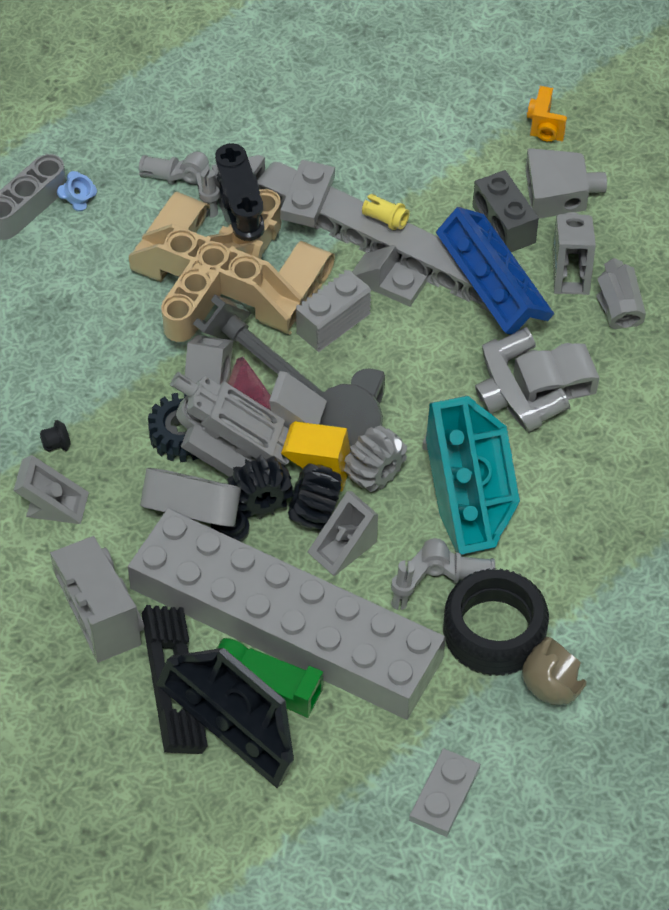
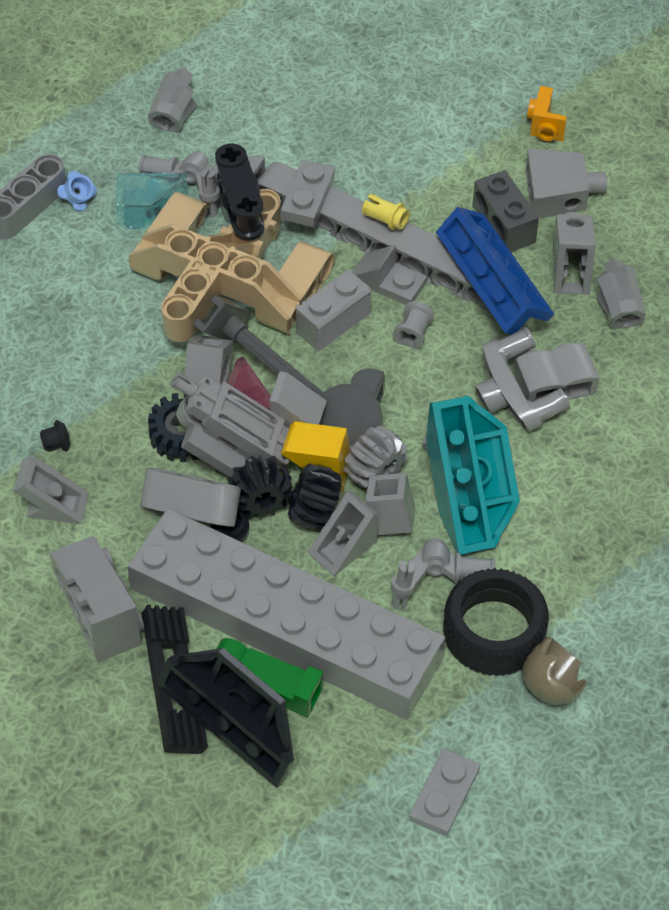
(144, 195): none -> clear light blue slope
(172, 101): none -> light grey rock
(392, 501): none -> light grey brick
(412, 328): none -> light grey bush

